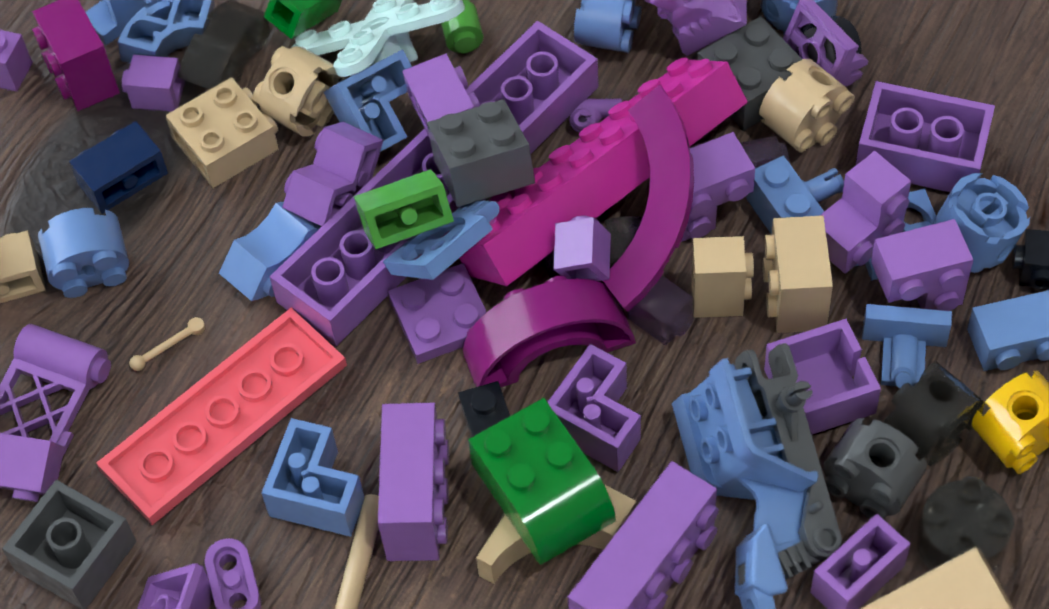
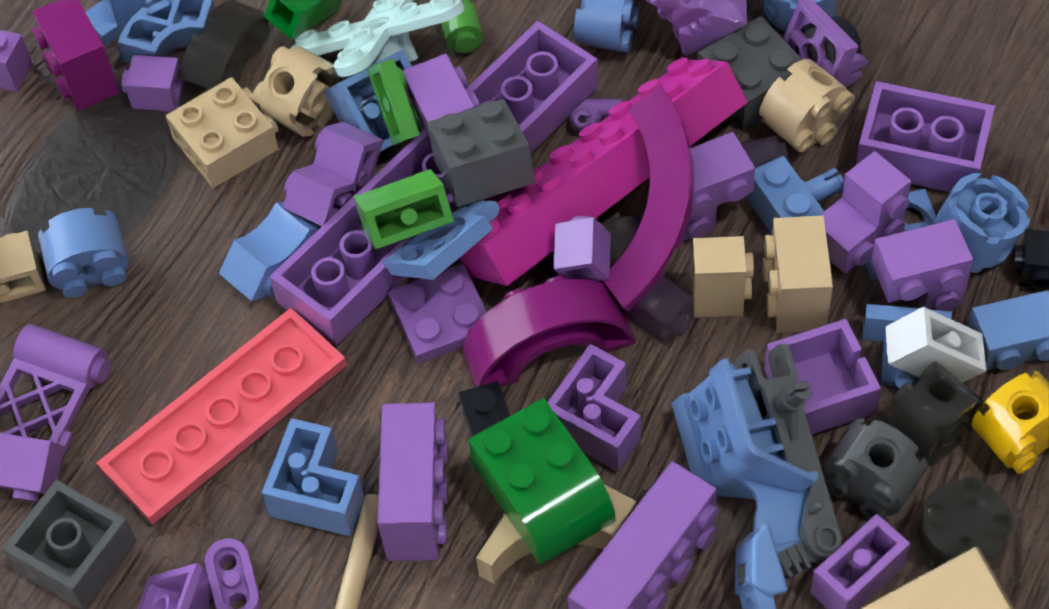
(118, 167): dark blue brick -> none
(195, 327): tan hinge -> none
(390, 89): none -> bright green plate
(931, 337): none -> white brick

